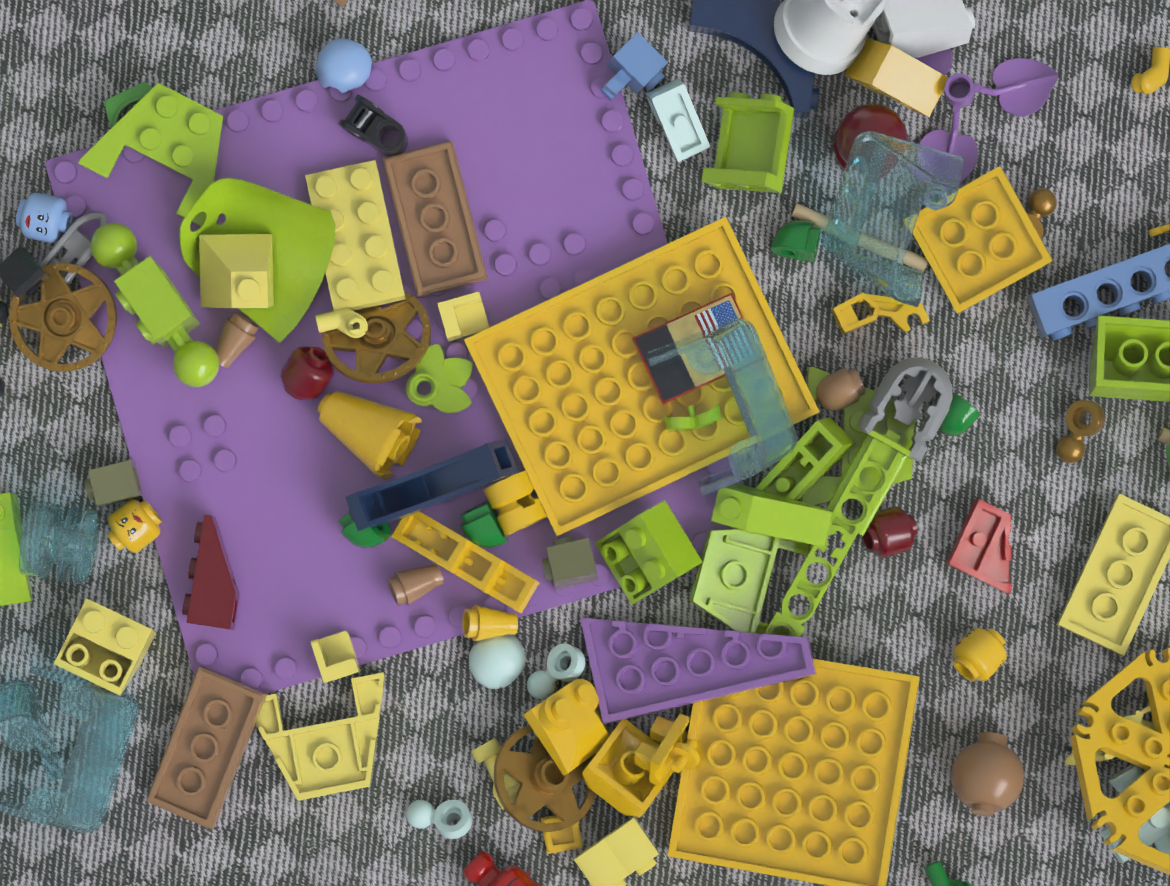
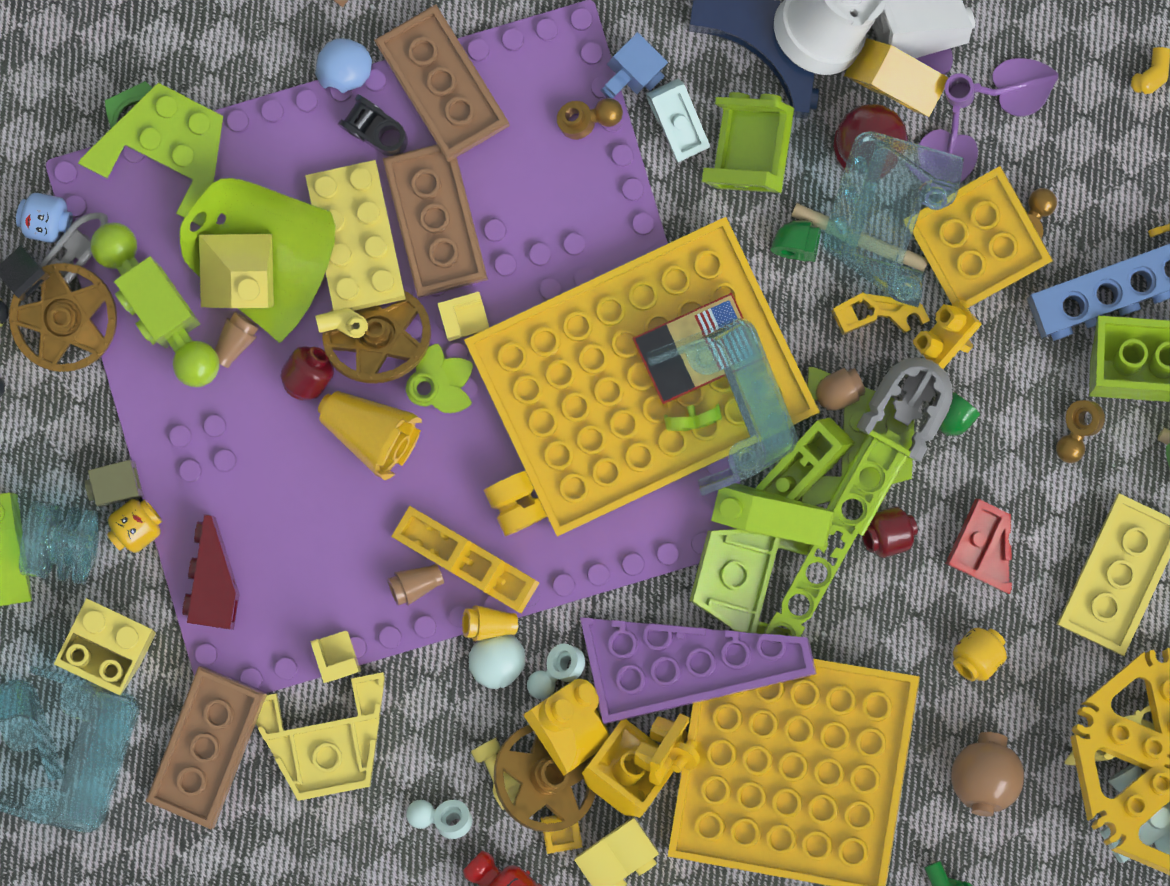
(366, 538): green piece -> none
(431, 485): dark blue arch -> none
(442, 83): none -> medium nougat tile
(482, 526): green piece -> none
(570, 562): olive brick -> none
(607, 113): none -> pearl gold plate
(648, 552): lime slope -> none
(949, 334): none -> yellow hips

